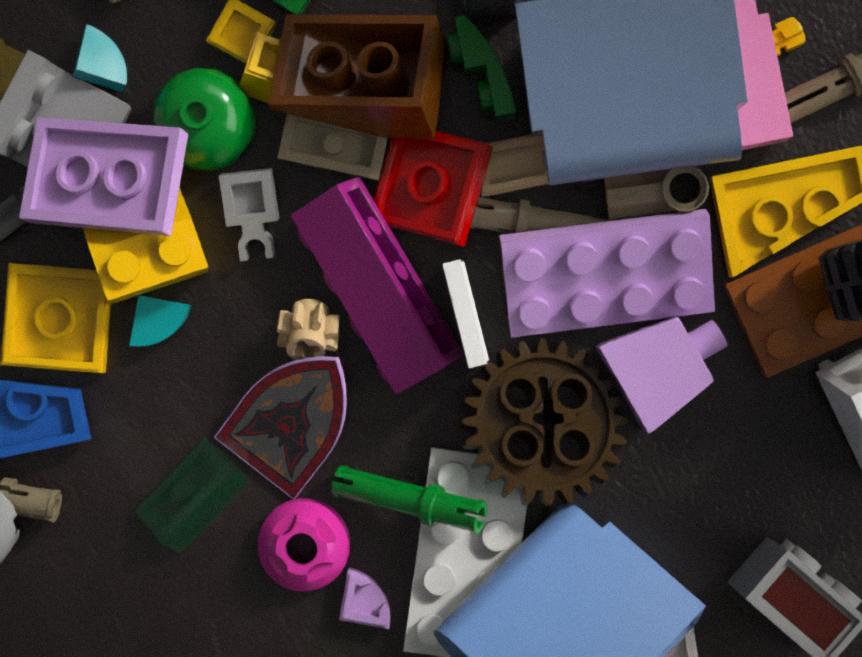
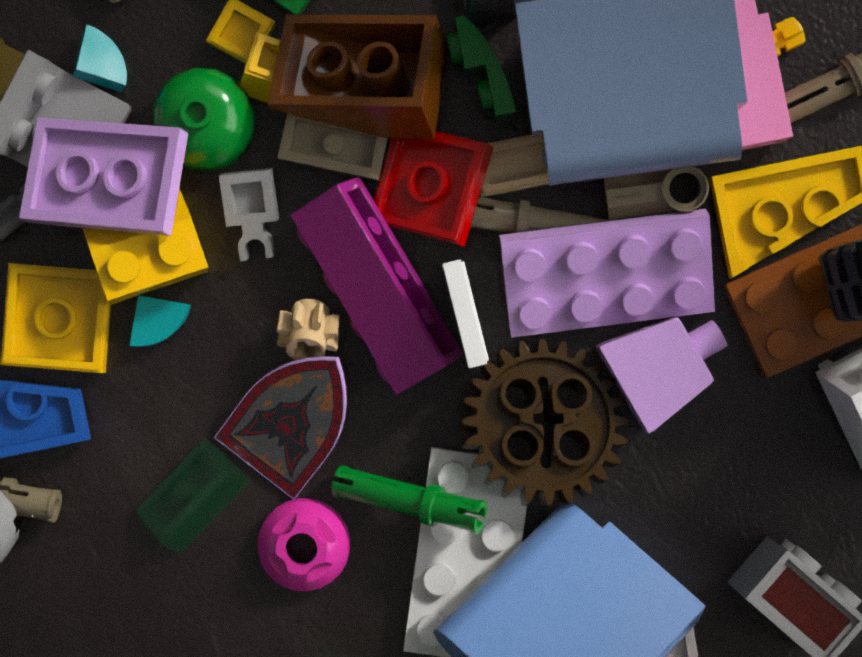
(364, 601): lavender tile -> none

